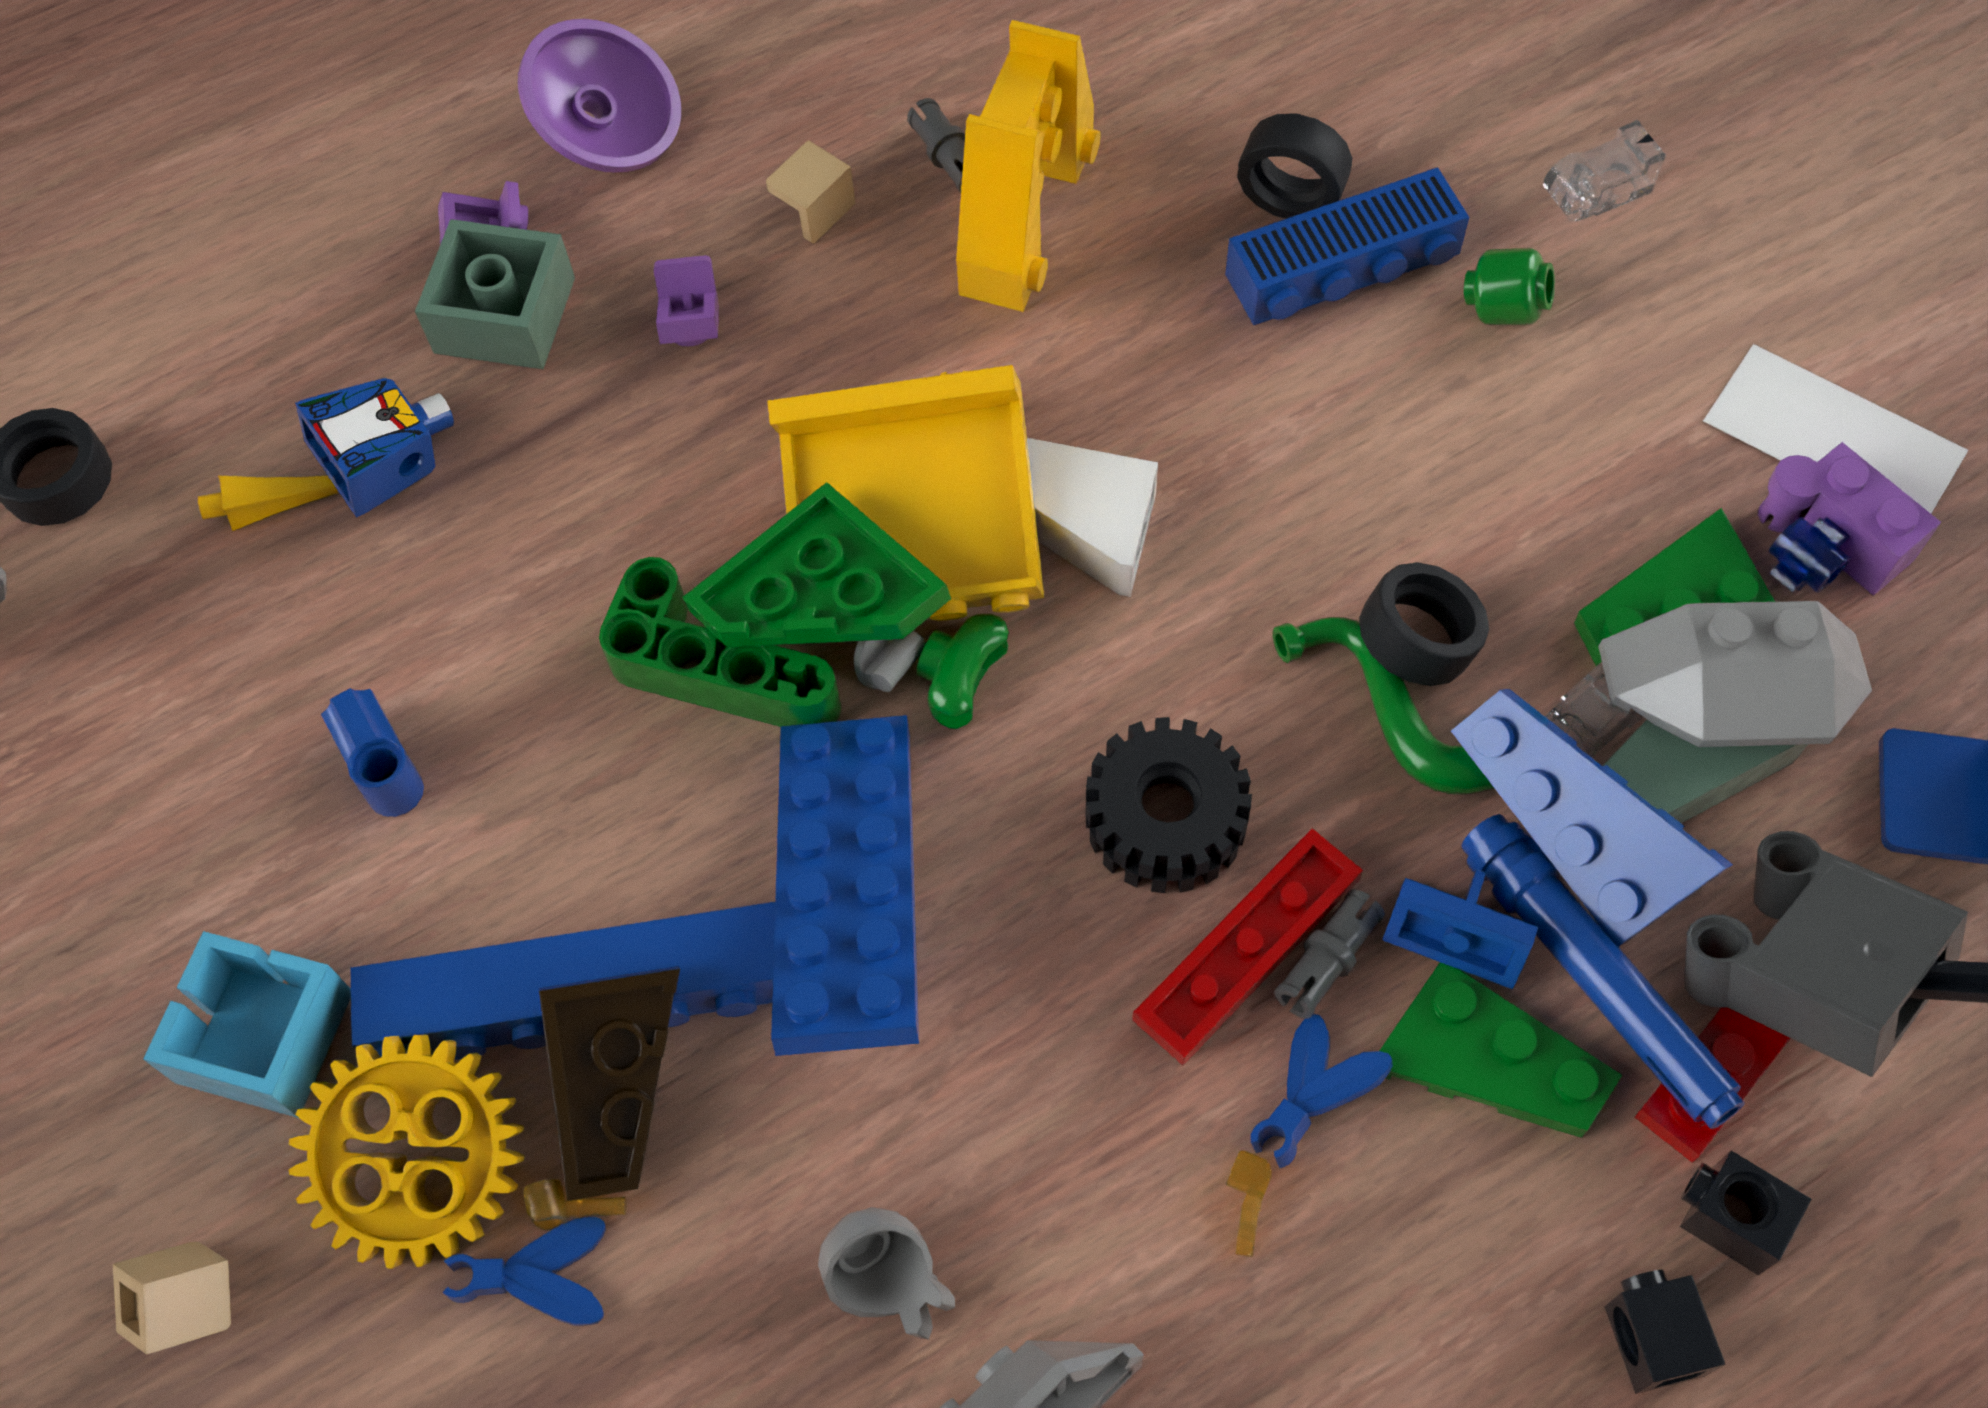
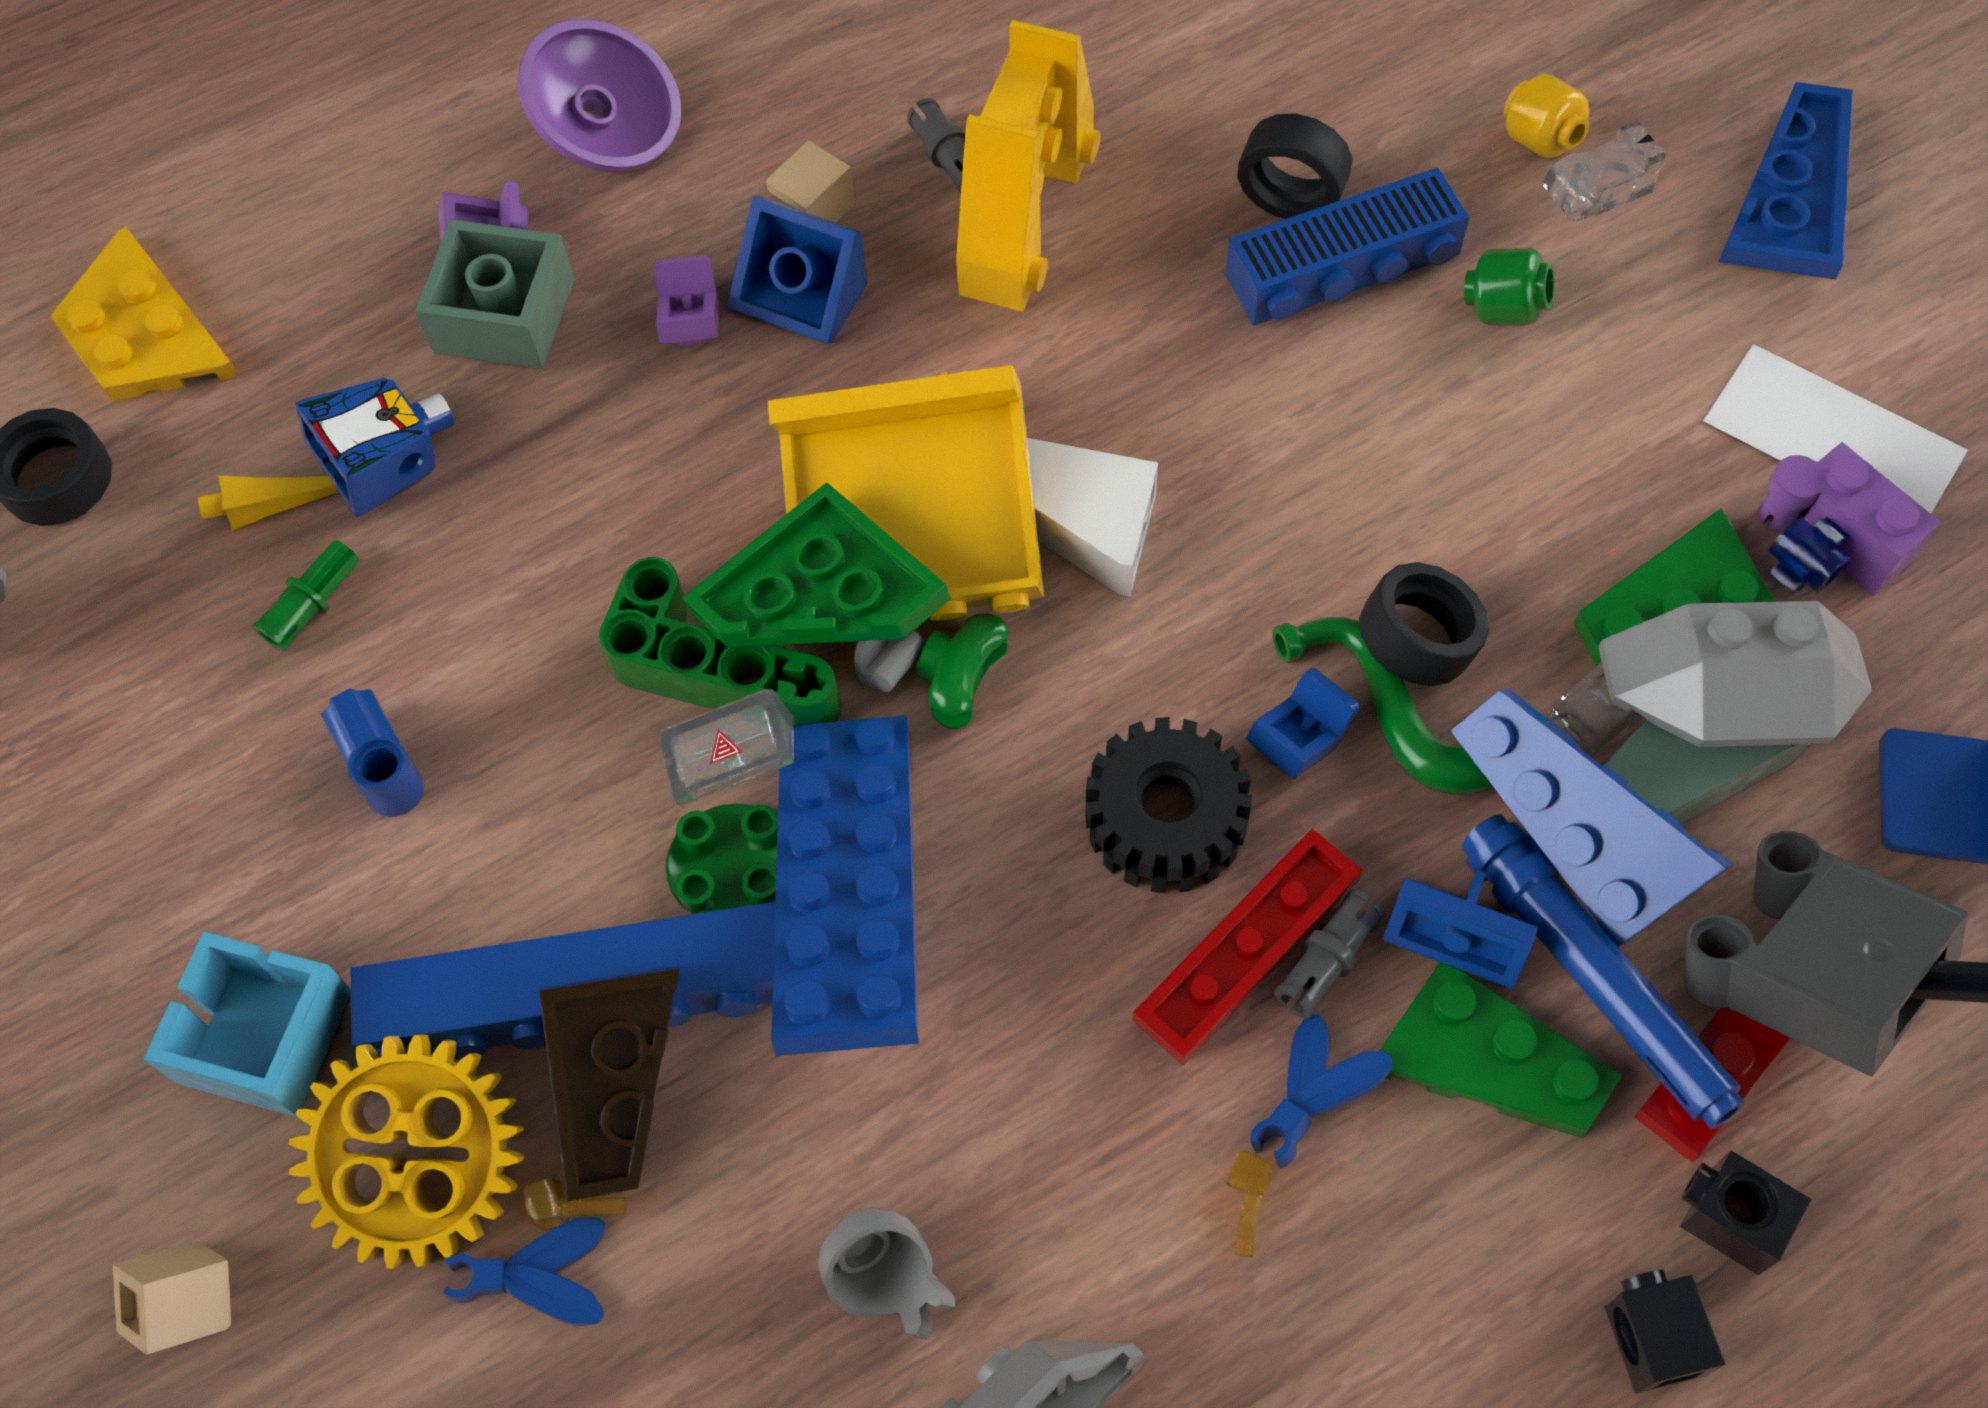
(135, 325): none -> yellow wing
(305, 596): none -> green axle
(724, 858): none -> green dish
(727, 746): none -> clear slope
(797, 270): none -> blue slope
(1305, 724): none -> blue bracket
(1547, 116): none -> yellow head
(1799, 193): none -> blue wing

